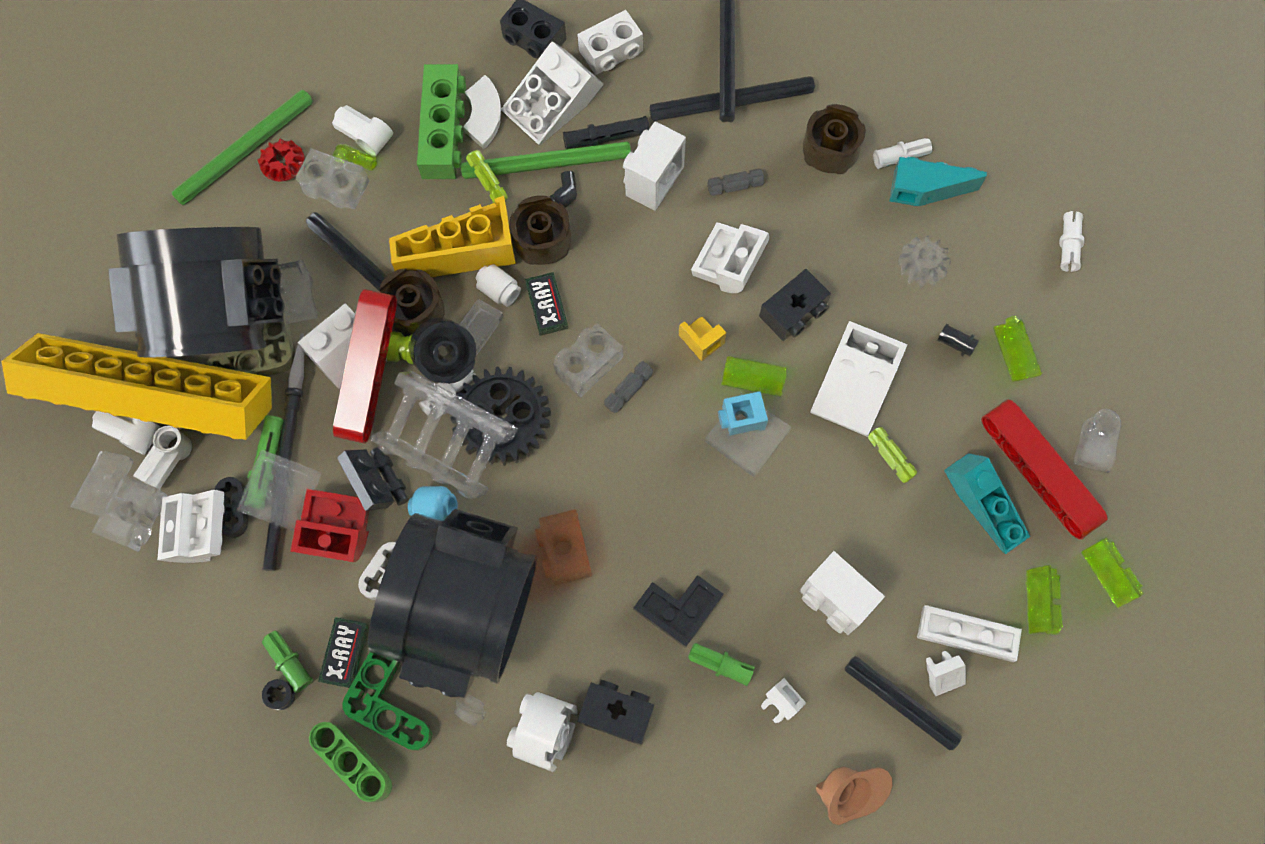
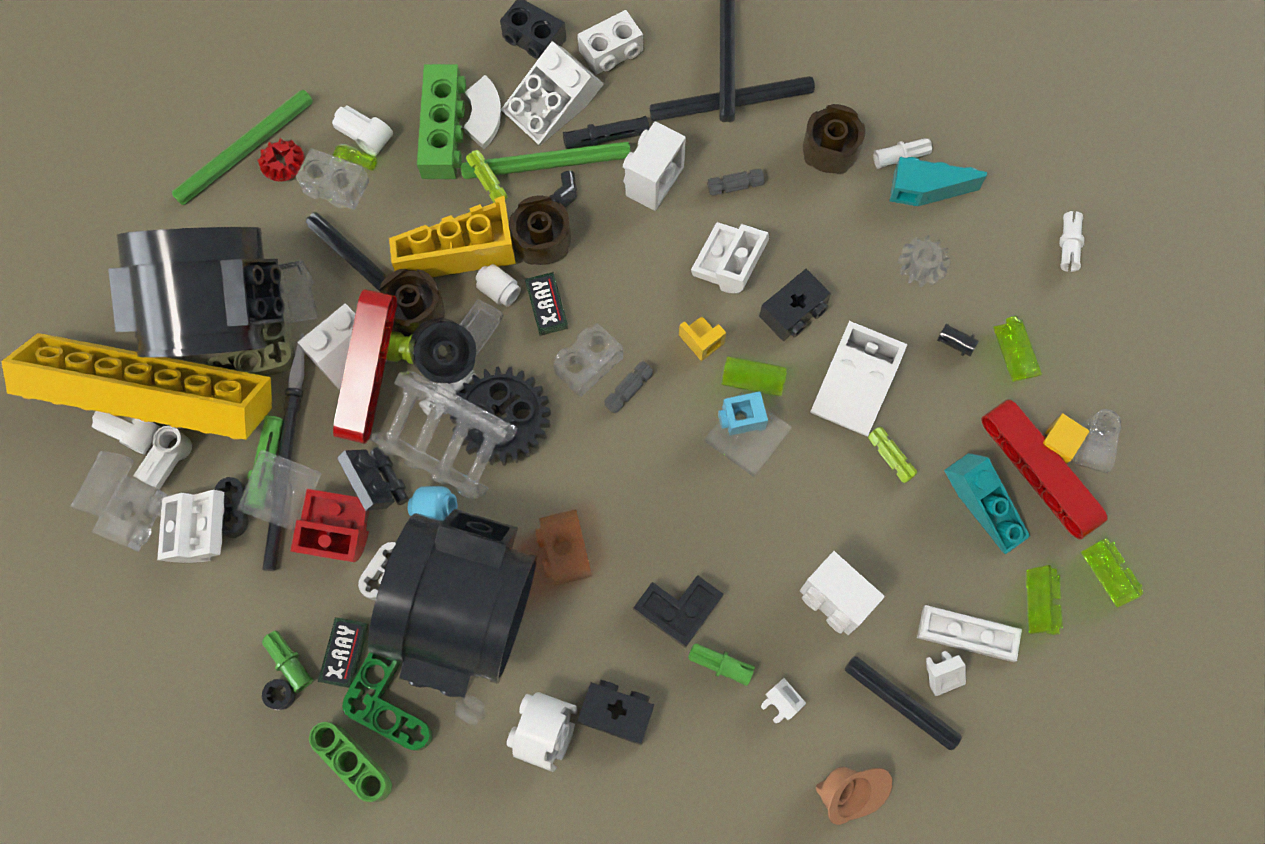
(1065, 437): none -> yellow panel

